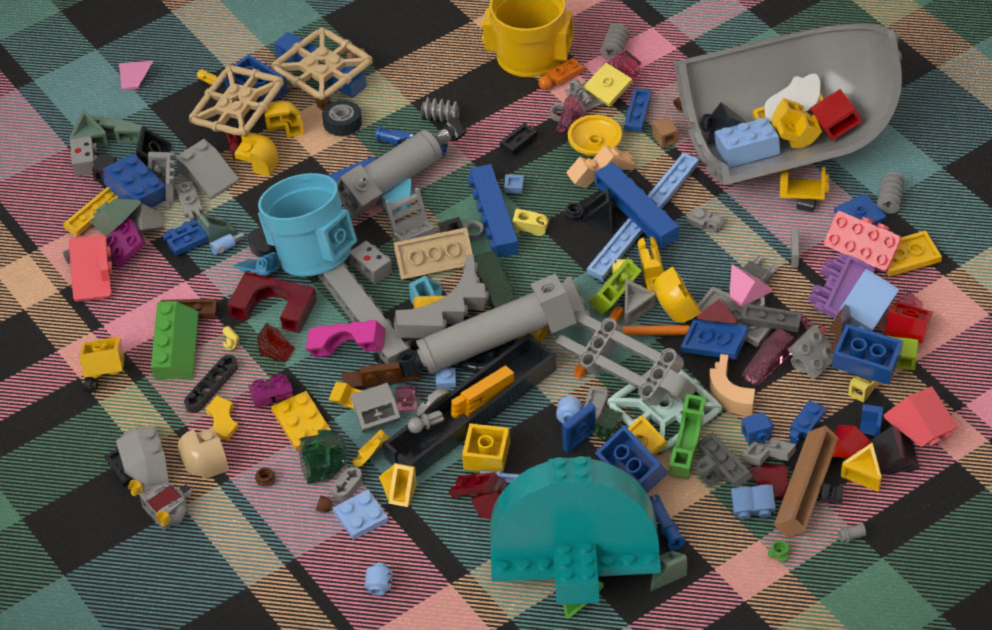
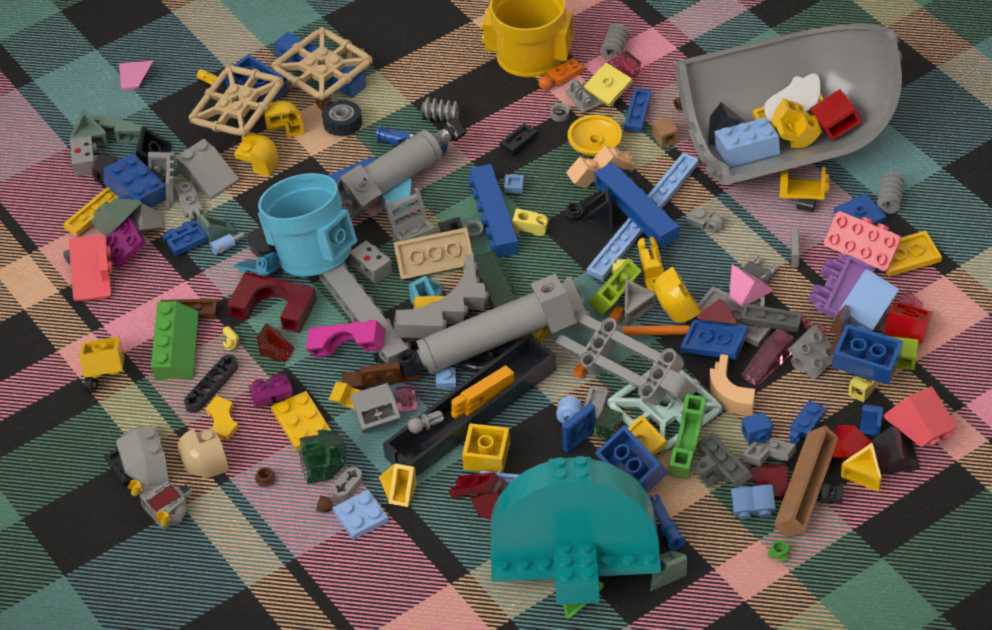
(233, 143): dark red axle -> none
(370, 448): yellow slope -> none
(378, 579): light blue head -> none
(433, 398): light grey tile -> none
(570, 112): clear pink slope -> none
(707, 122): black plate -> none
(853, 532): light grey pin -> none

